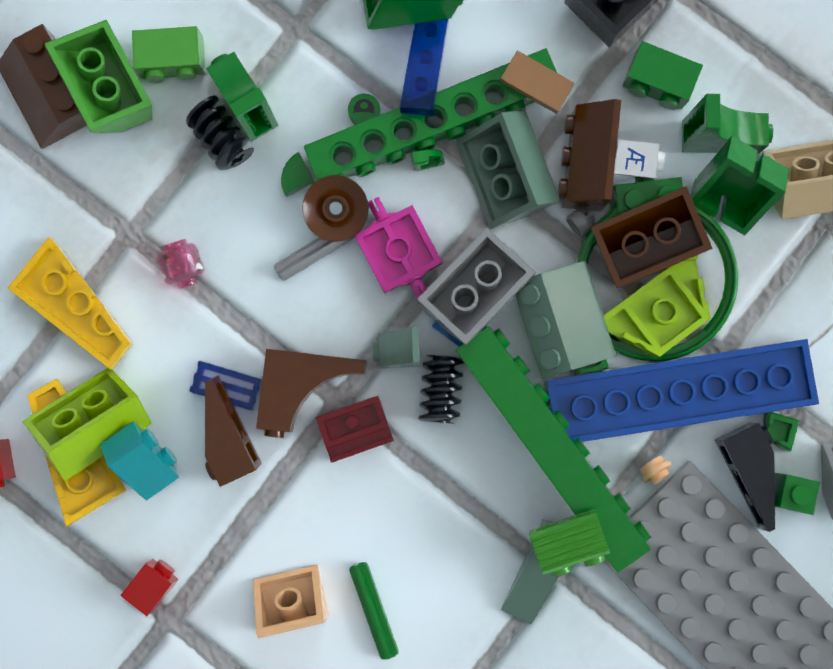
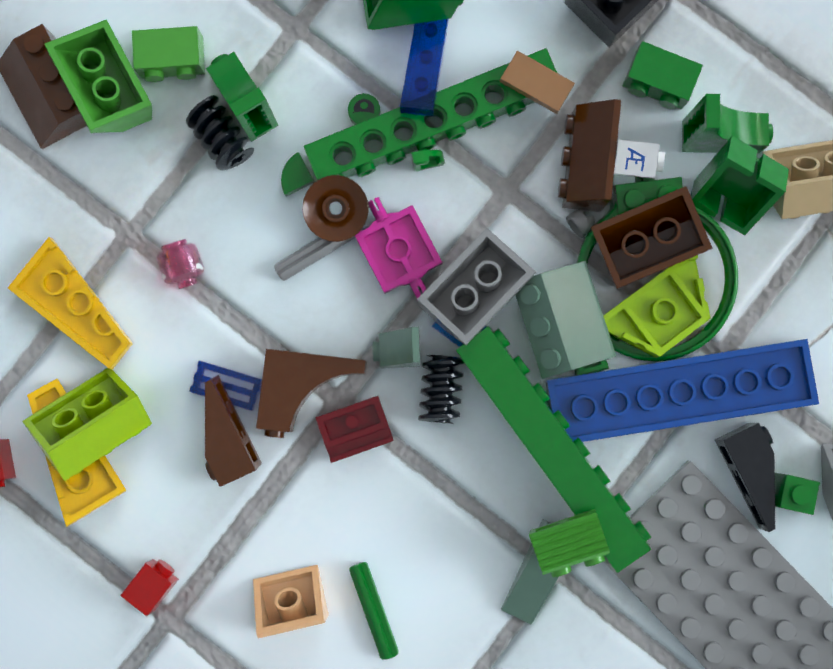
(140, 460): teal brick -> none
(507, 169): sand green slope -> none
(655, 470): light nougat plate -> none
(781, 429): green tile -> none

